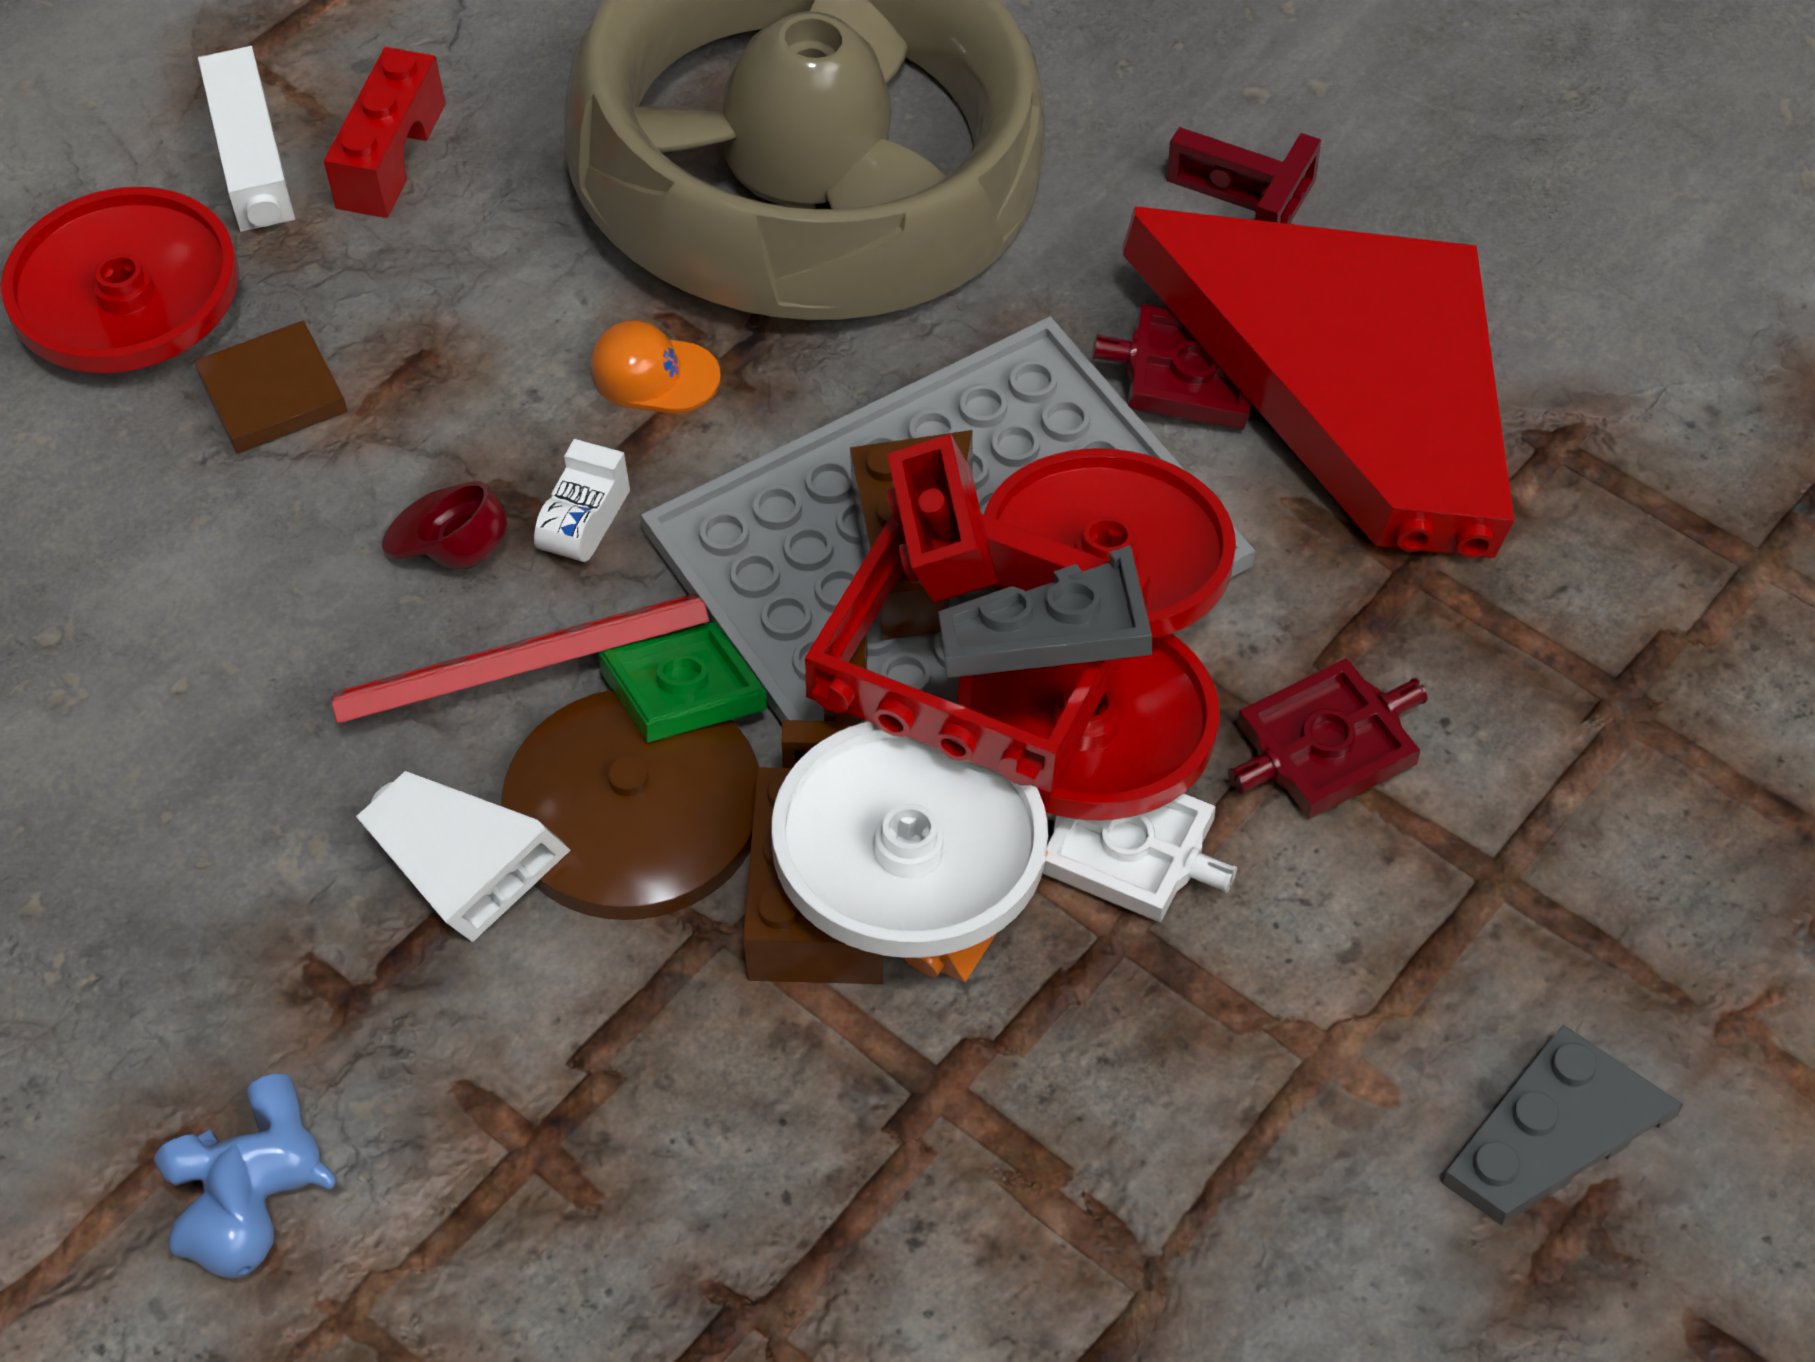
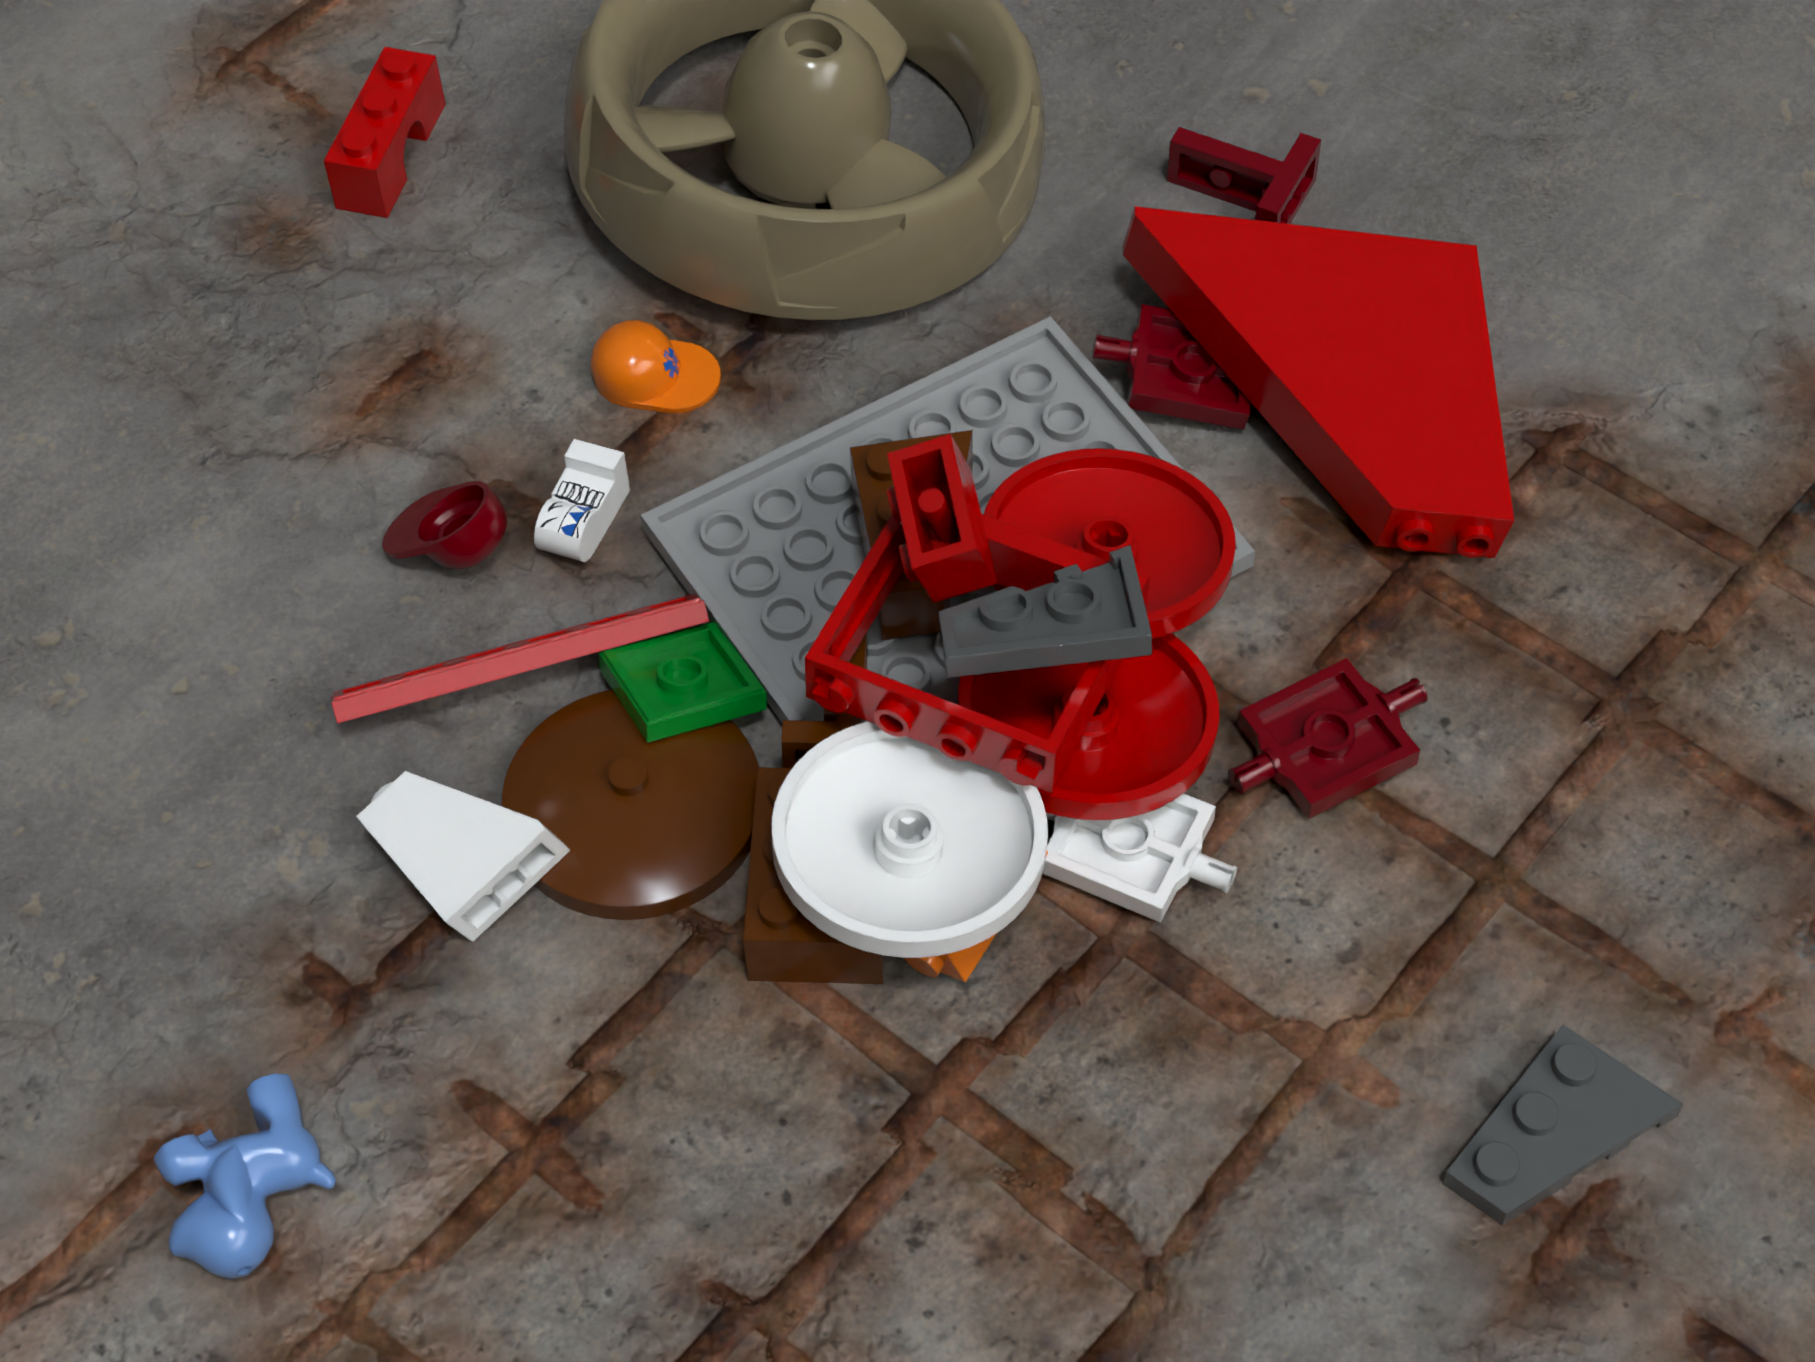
(120, 279): red dish -> none
(246, 139): white brick -> none
(270, 386): reddish brown tile -> none

